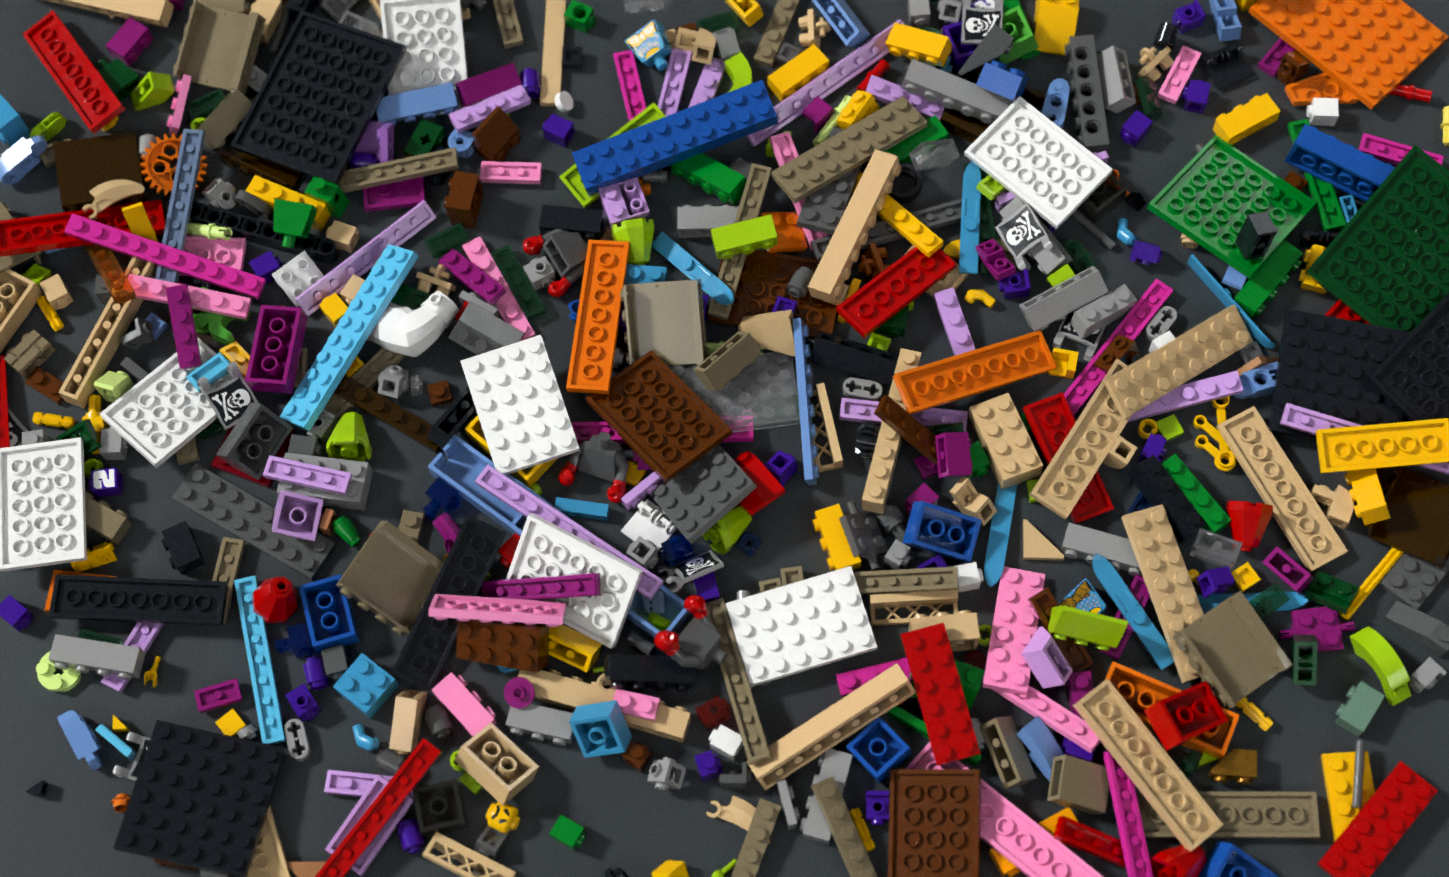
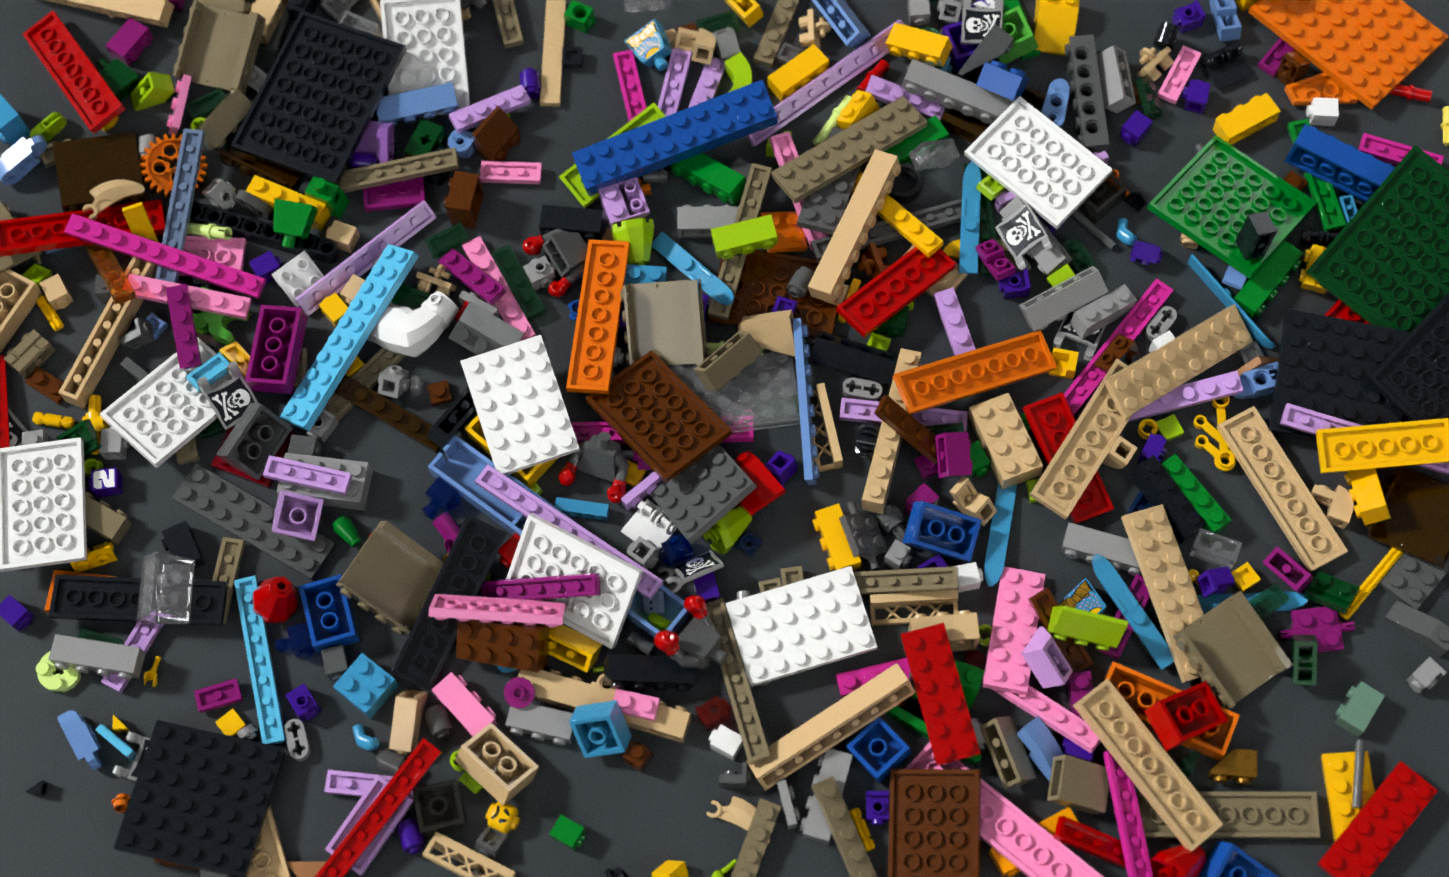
(113, 385): yellowish green slope -> none
(165, 589): none -> clear slope
(315, 673): dark purple brick -> none
(326, 521): nougat plate -> none
(349, 439): lime cone -> none
(411, 524): dark tan plate -> none
(487, 84): magenta brick -> none
(558, 130): dark purple brick -> none
(564, 101): white tile -> none
(666, 774): light grey brick -> none
(708, 765): dark purple brick -> none
(818, 113): magenta panel -> none
(981, 295): yellow arm -> none
(1037, 546): tan tile -> none
(1206, 759): lime piece -> none
(1248, 522): red cone -> none
(1255, 713): yellow axle -> none
(1385, 662): lime arch -> none

